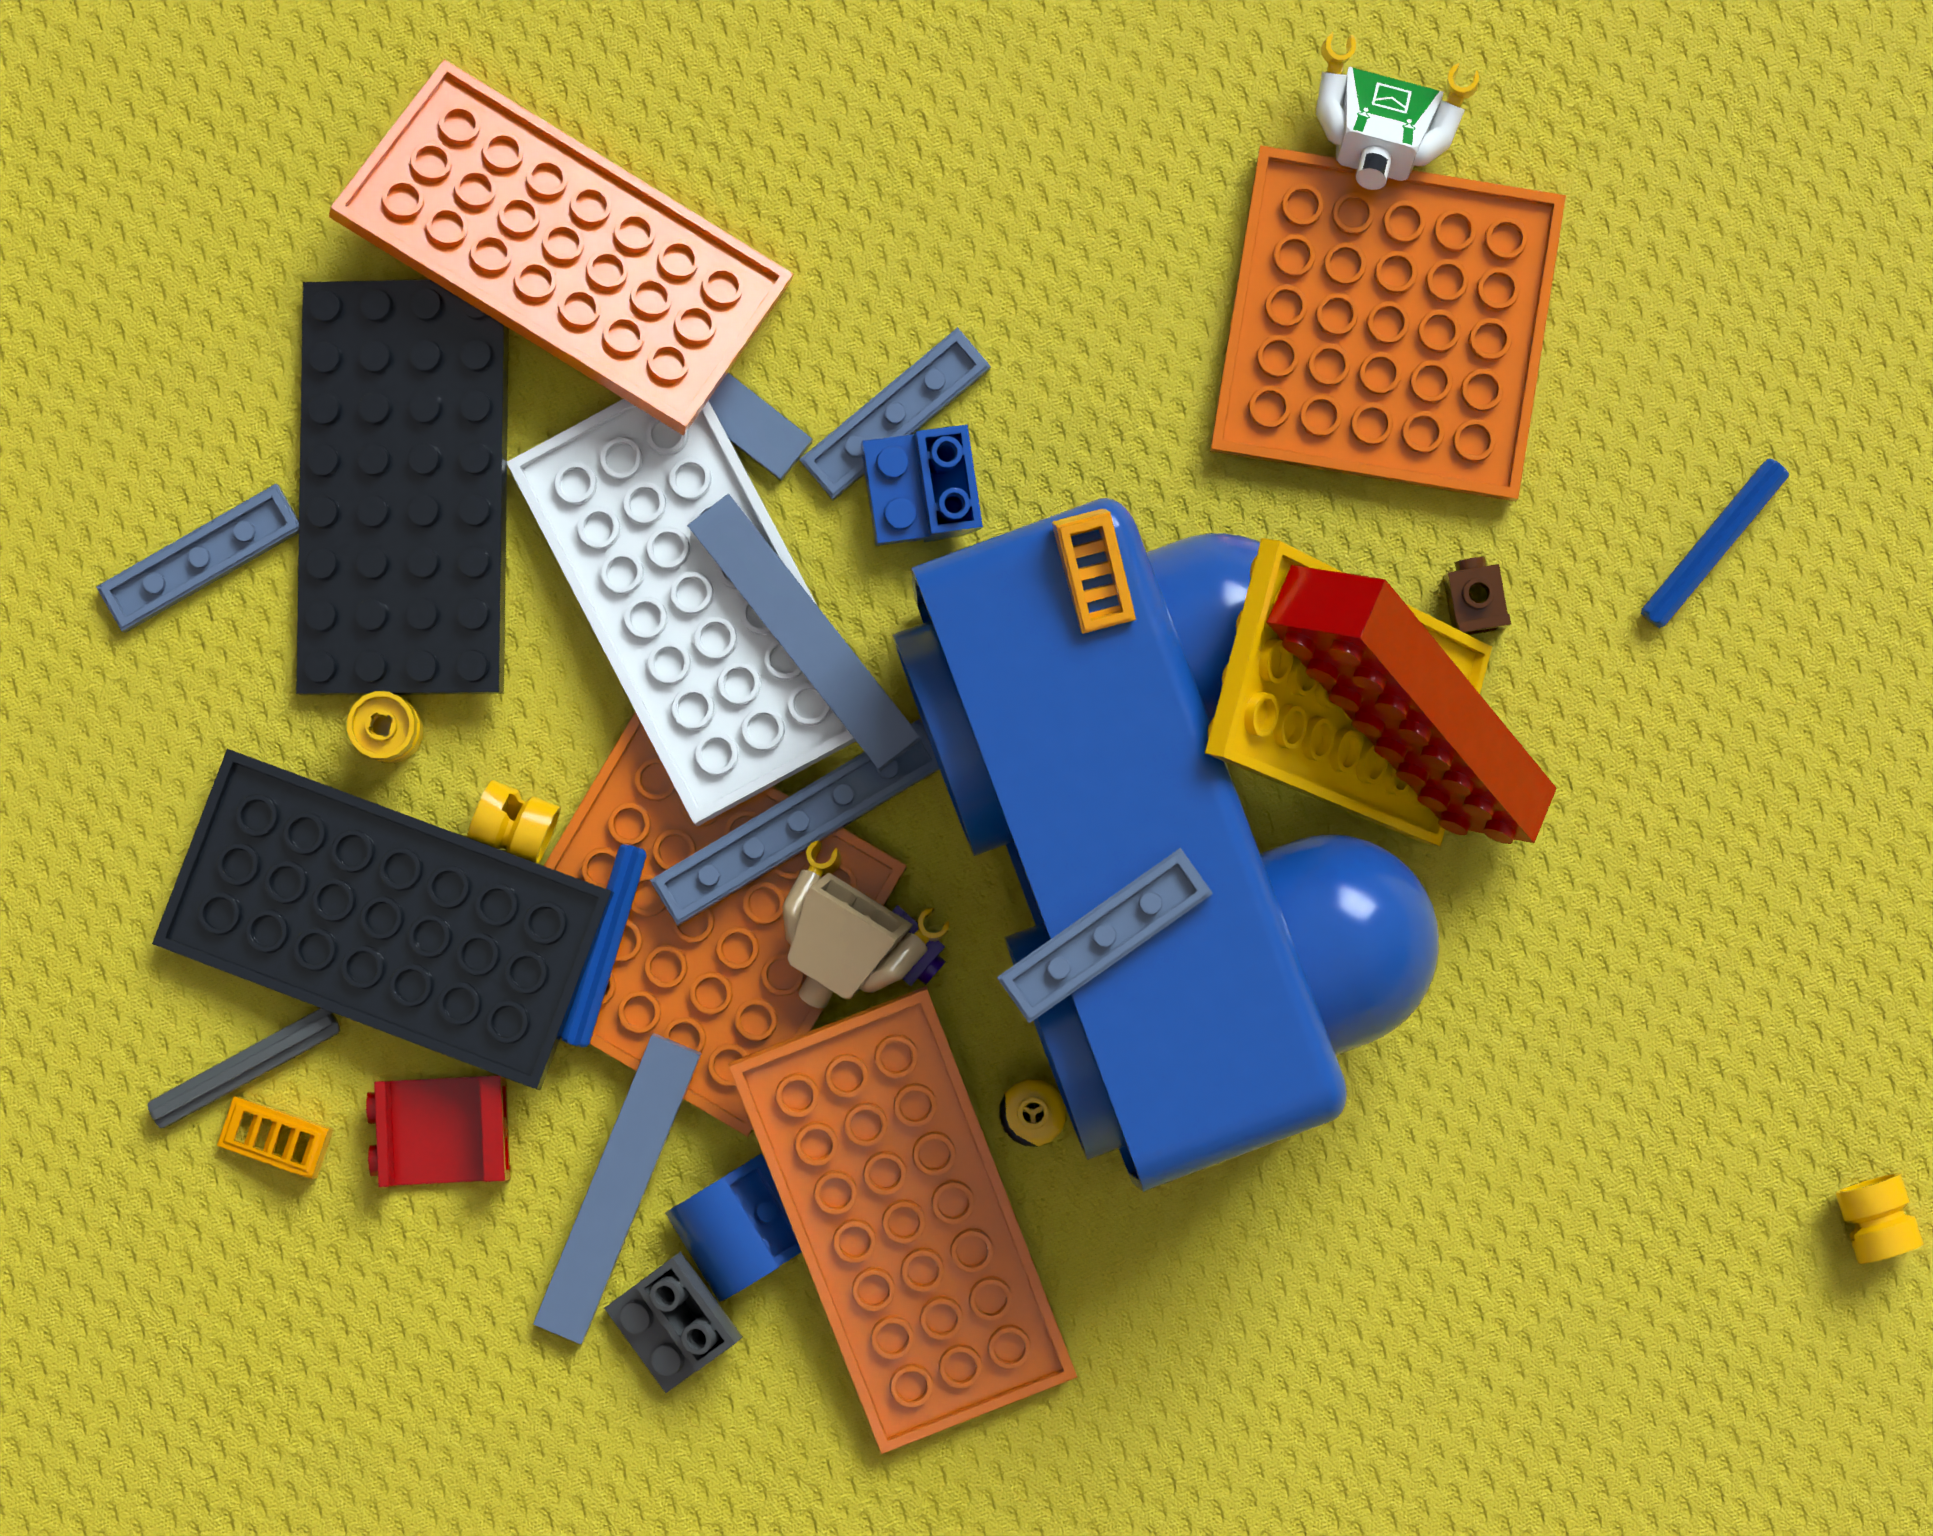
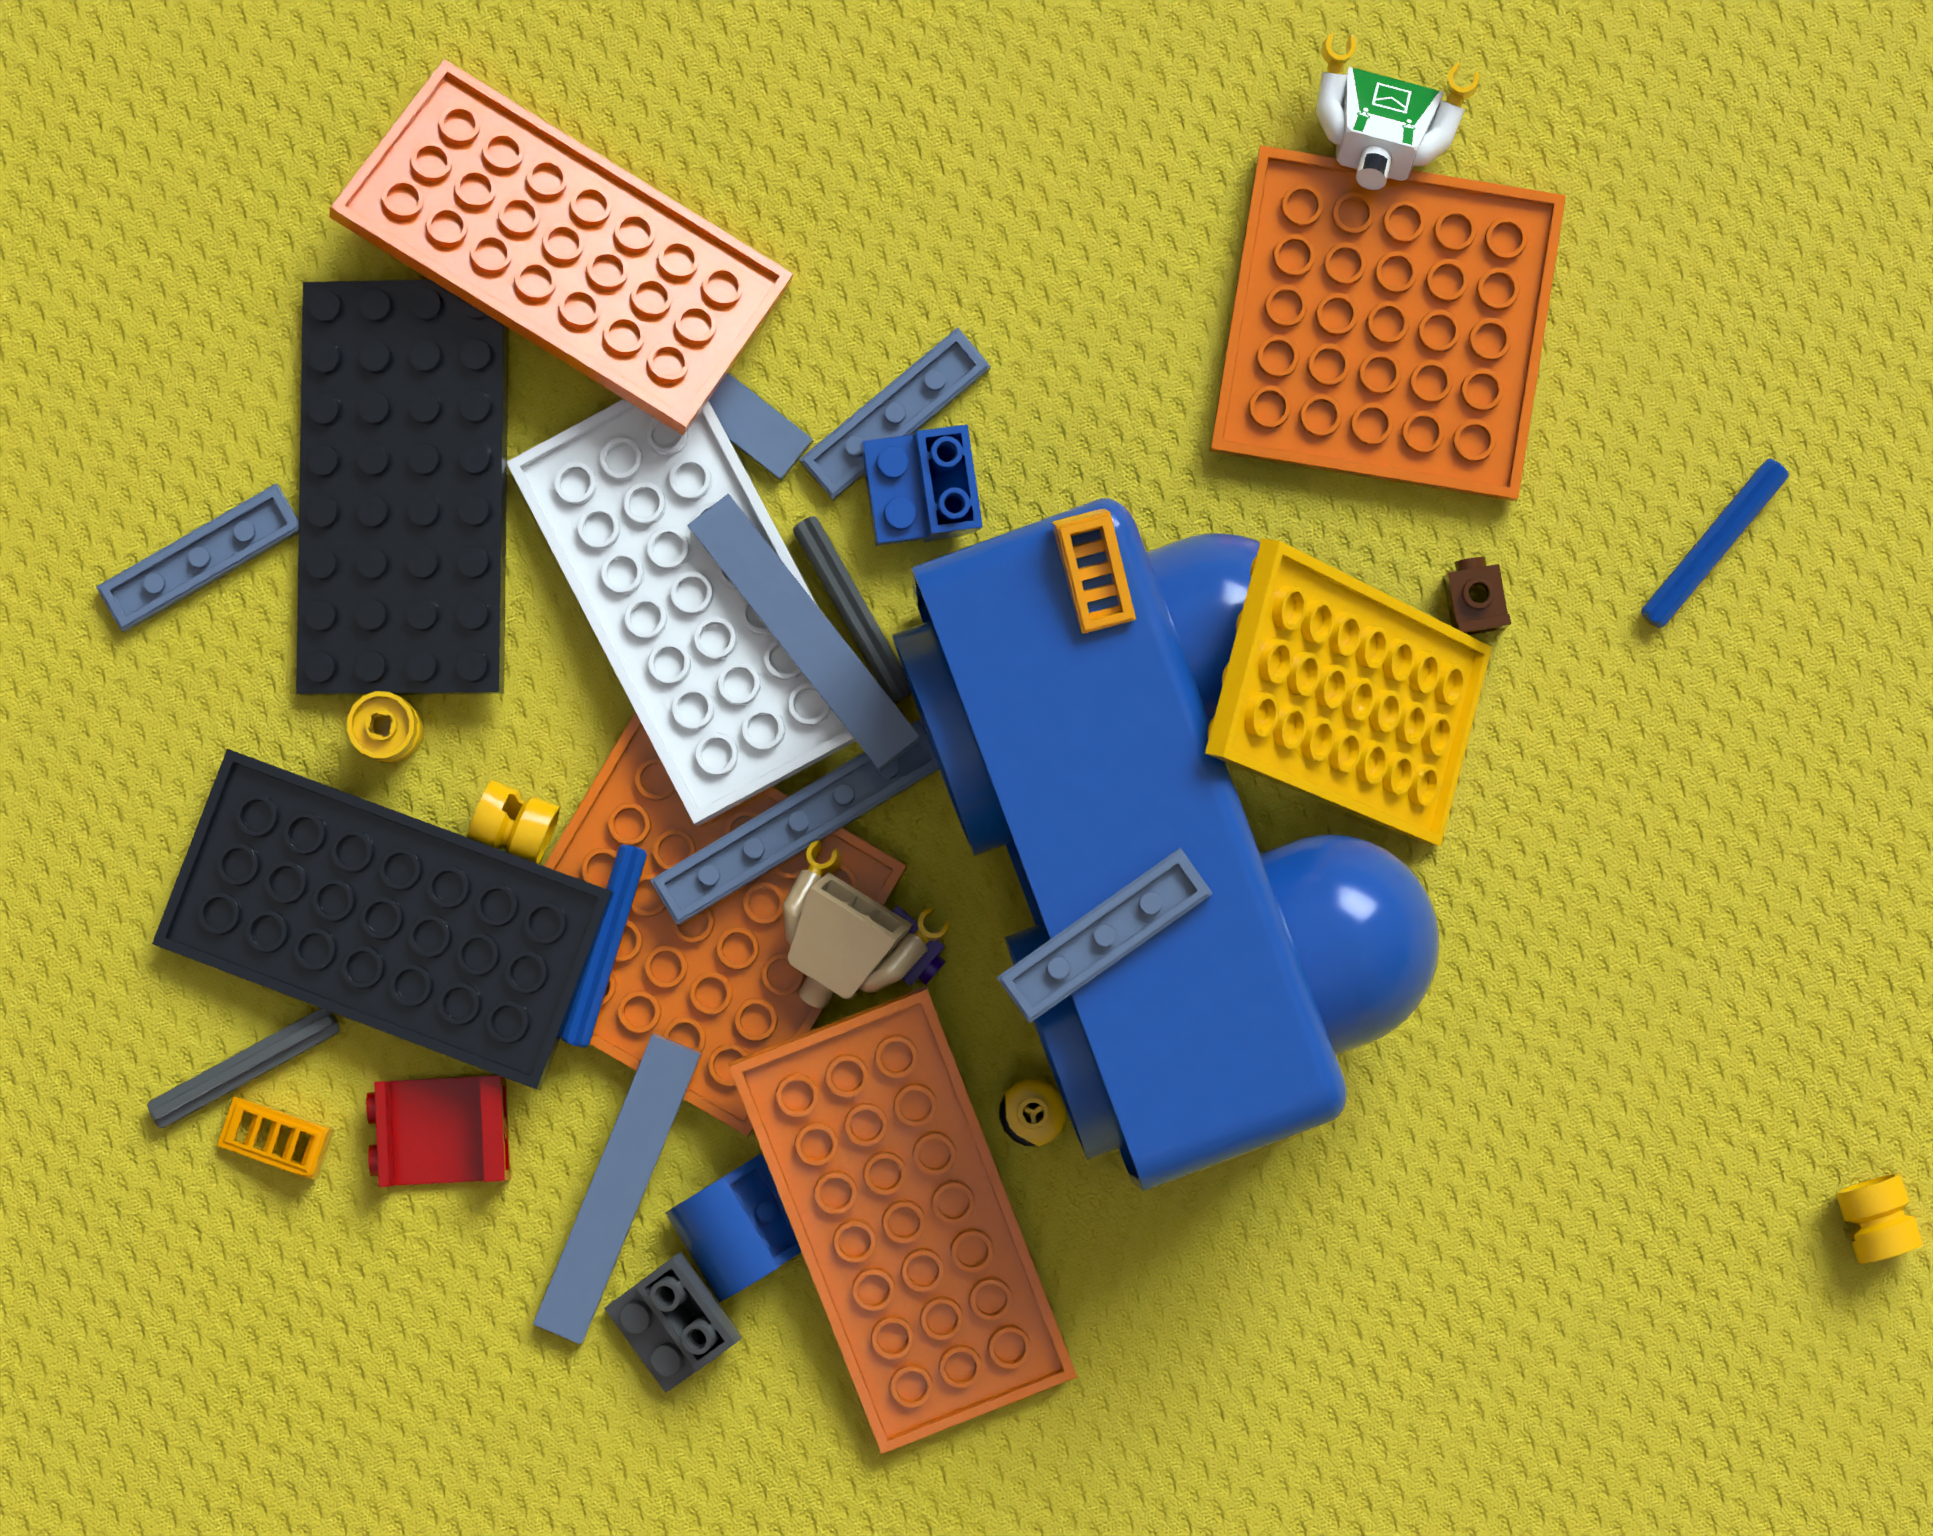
(852, 608): none -> dark grey axle
(1411, 703): red brick -> none

